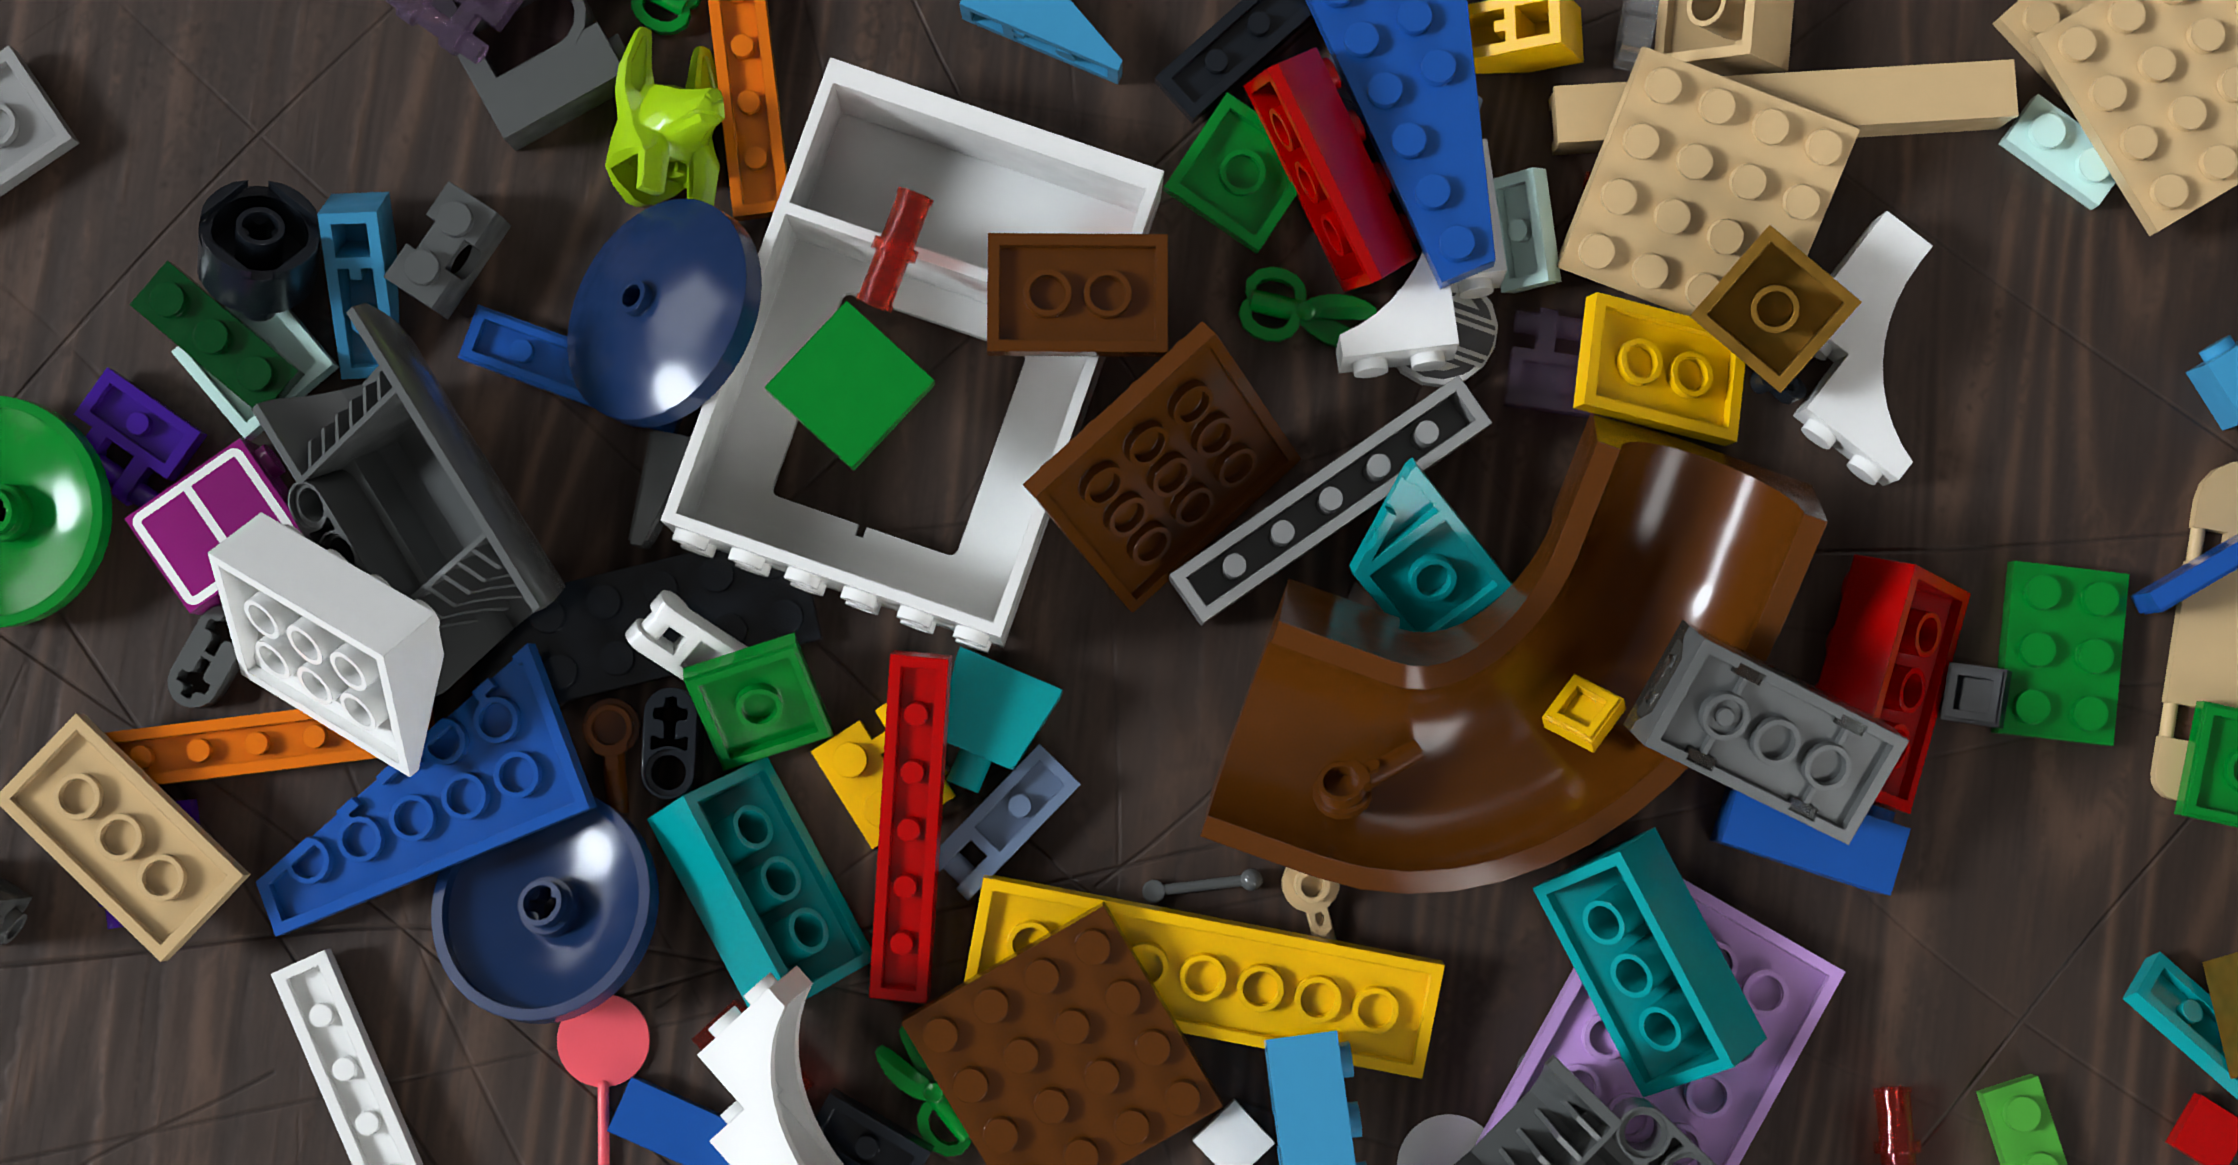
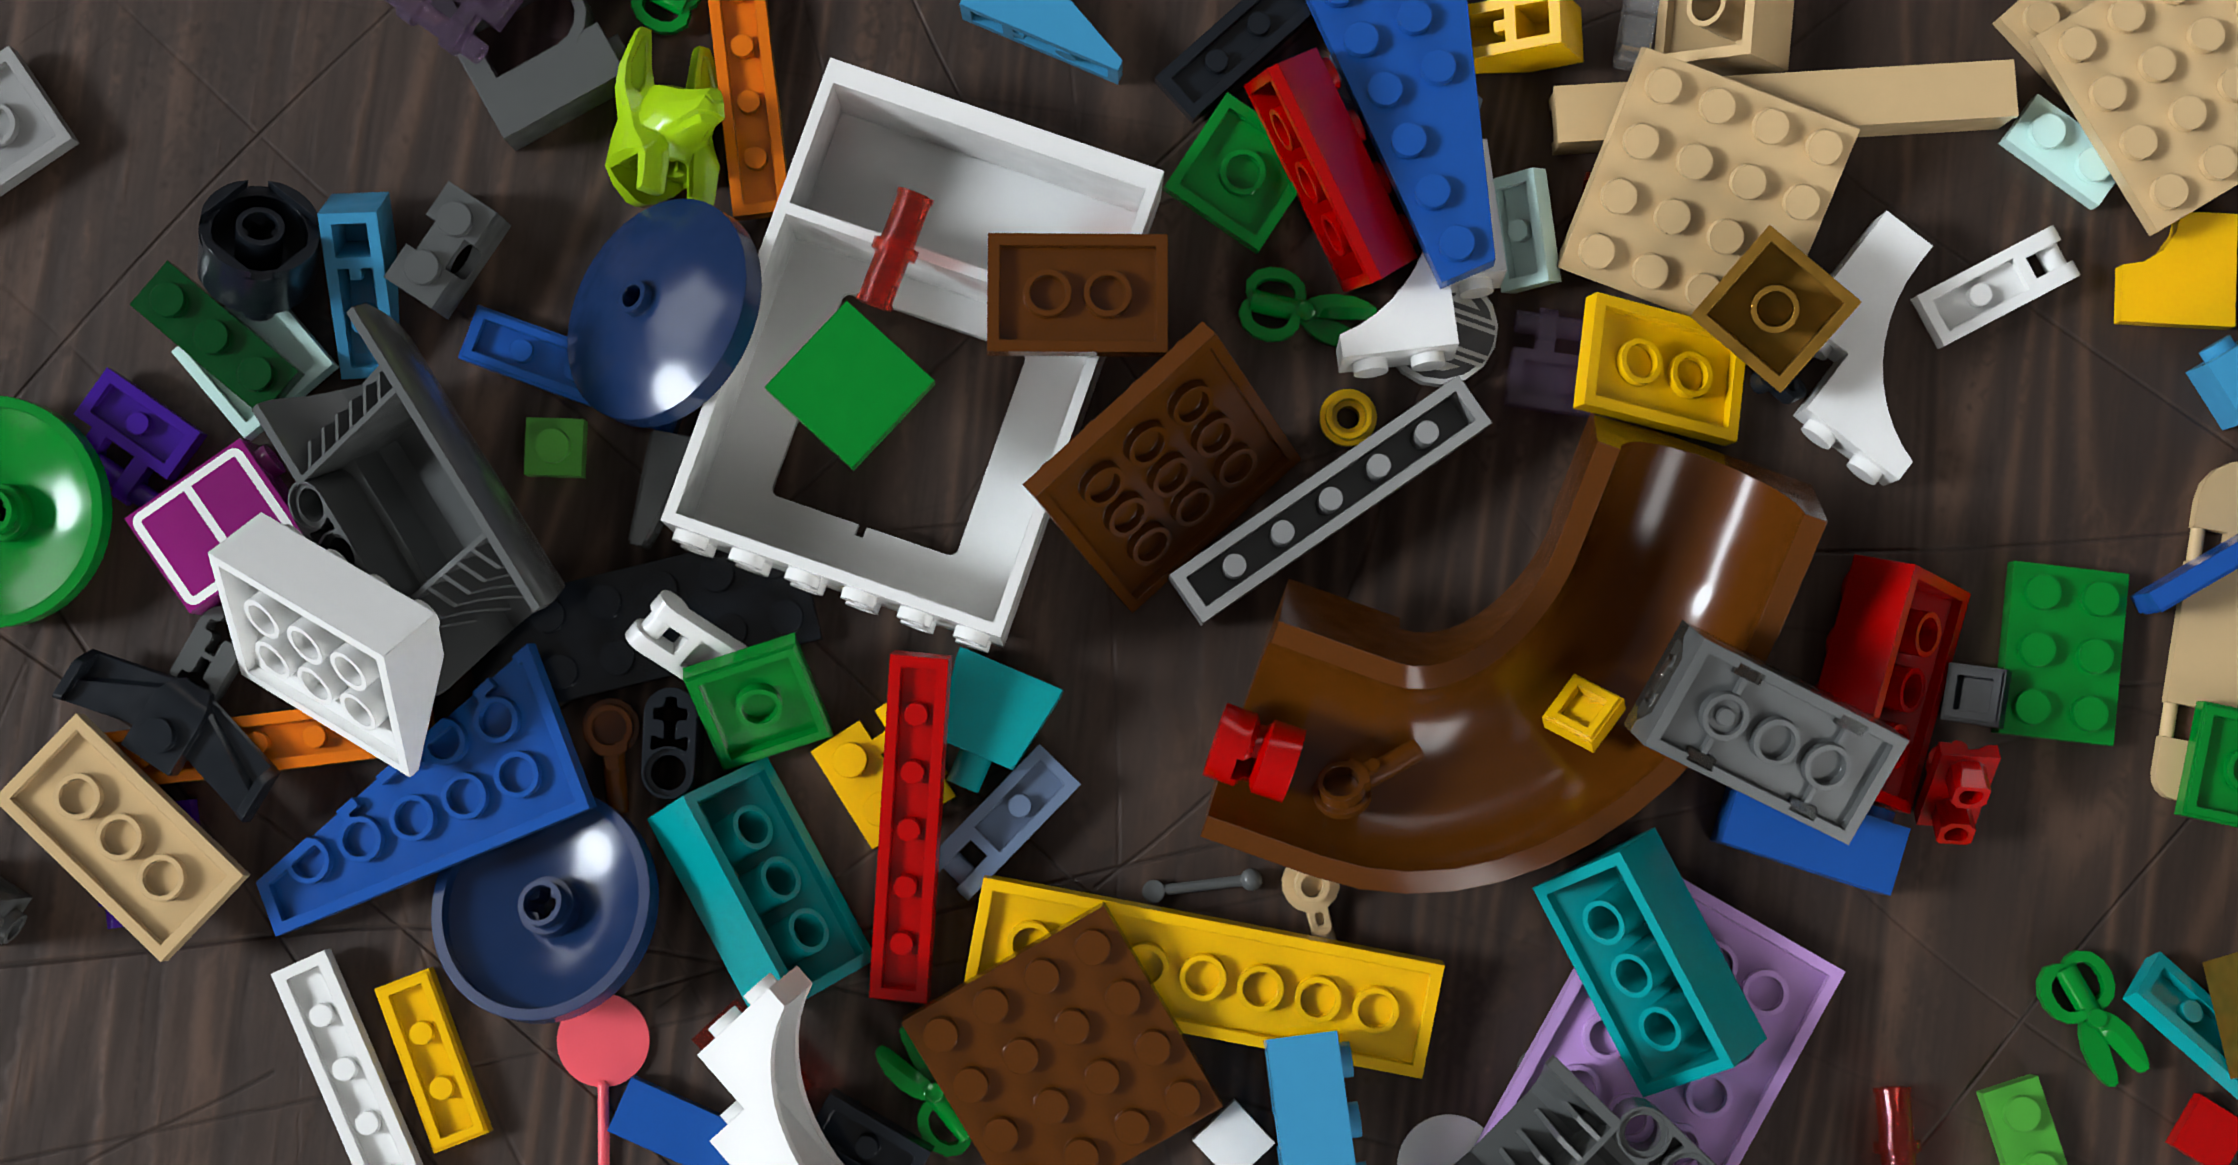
(173, 724): none -> black plate
(433, 1059): none -> yellow tile
(555, 447): none -> bright green plate
(1254, 752): none -> red wheel
(1352, 400): none -> yellow plate
(1425, 559): teal wing -> none
(1956, 790): none -> red hips
(1993, 288): none -> white plate
(2095, 1026): none -> green piece
(2187, 279): none -> yellow tile

